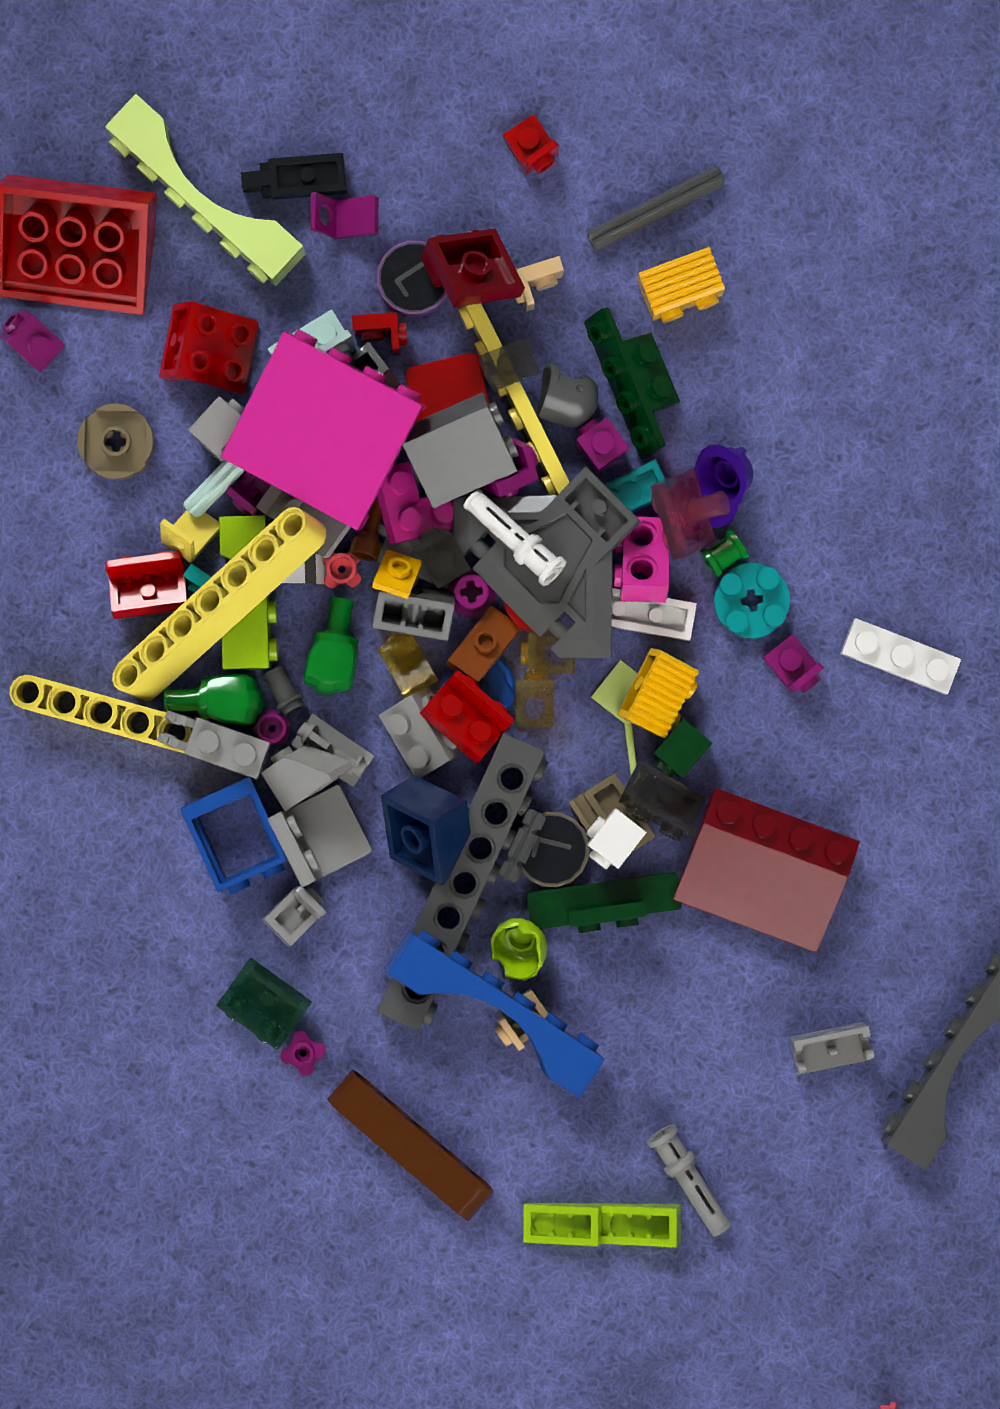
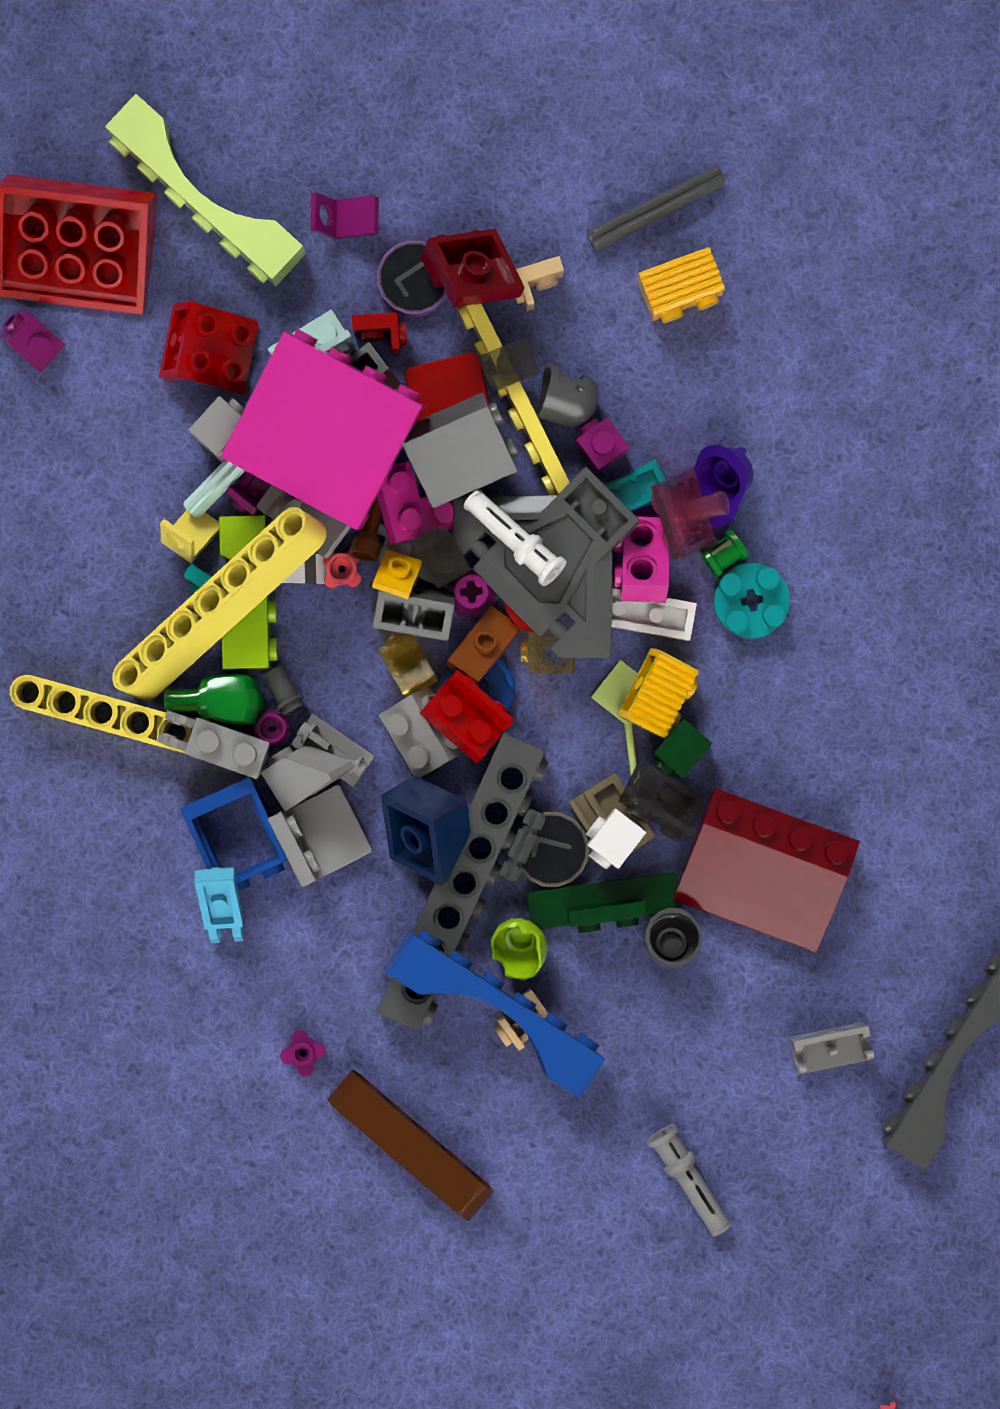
(100, 426): dark tan plate -> none
(146, 584): red bracket -> none
(219, 902): none -> medium azure hinge
(263, 1004): clear green bracket -> none
(295, 914): light grey bracket -> none
(297, 177): black hinge -> none
(334, 655): green piece -> none
(525, 474): magenta bracket -> none
(532, 145): red bracket -> none
(534, 686): clear yellow bracket -> none
(602, 1224): lime slope -> none
(636, 379): dark green bracket -> none
(670, 950): none -> dark grey helmet
(793, 665): magenta bracket -> none
(900, 656): white plate -> none

